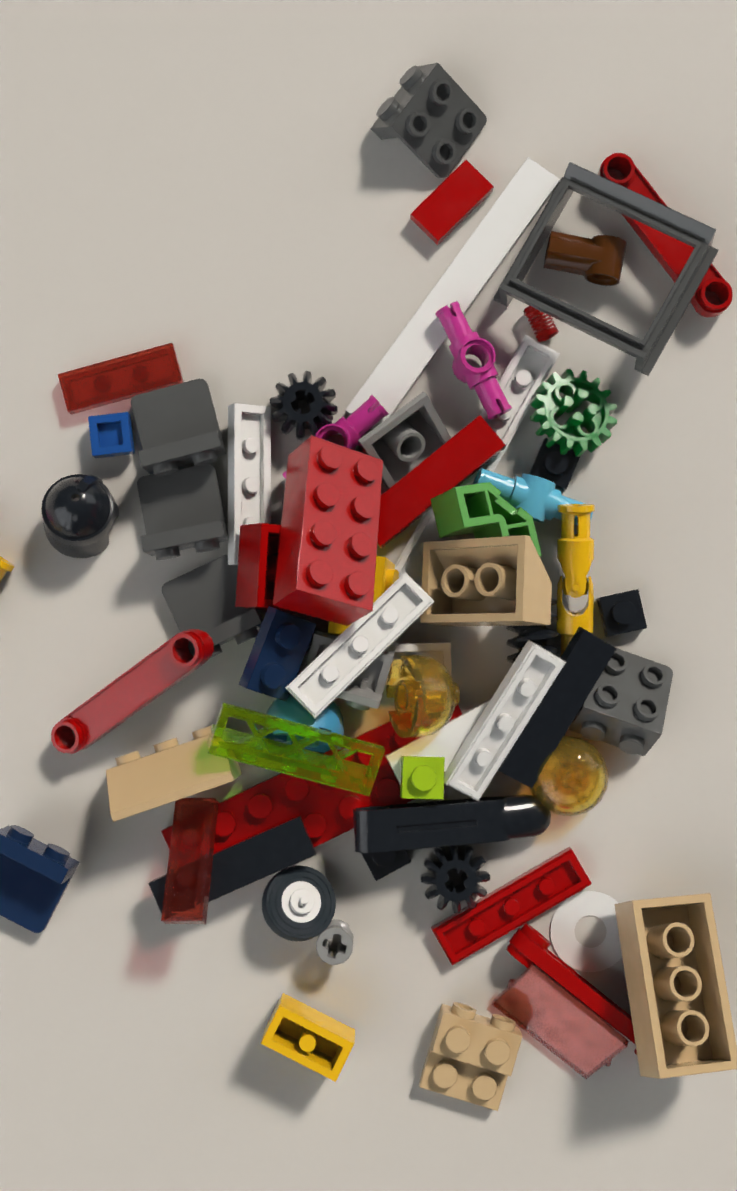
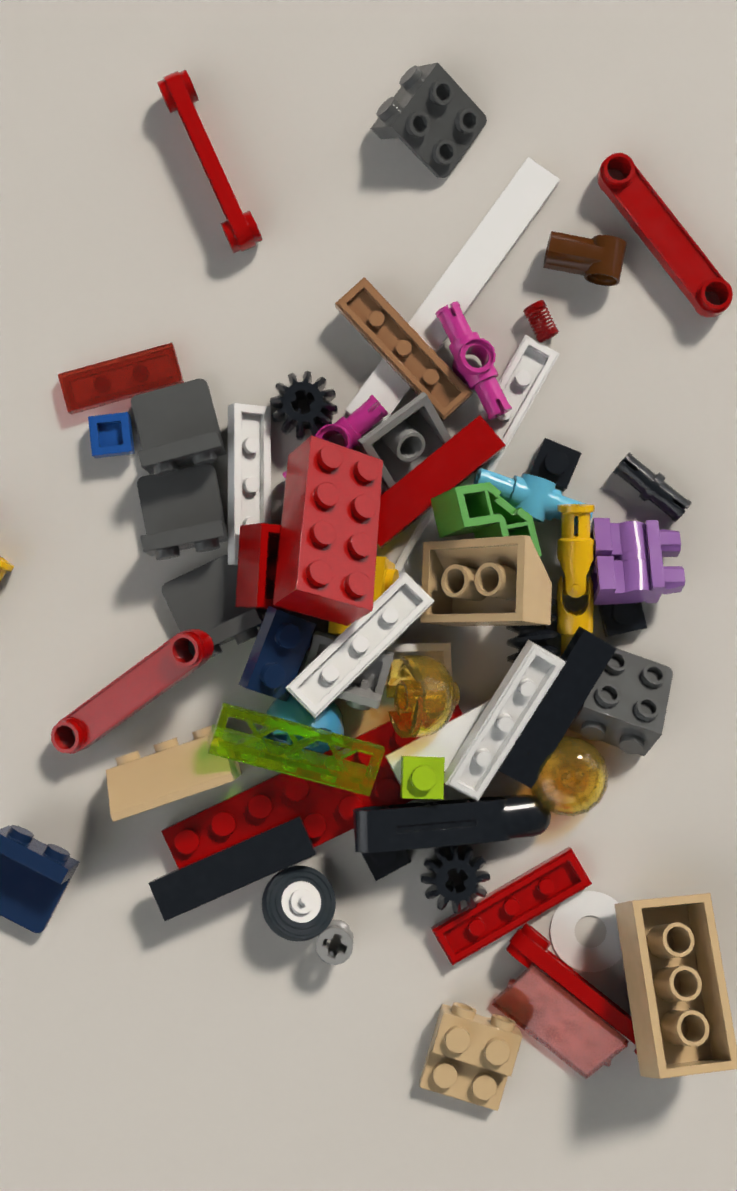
(83, 525): black helmet -> none
(179, 96): none -> red piece
(190, 861): clear red tile -> none
(309, 1037): yellow brick -> none
(403, 348): none -> medium nougat tile
(451, 202): red tile -> none
(594, 418): green gear -> none
(630, 562): none -> medium lavender hips
(642, 210): dark grey piece -> none
(652, 487): none -> black pin

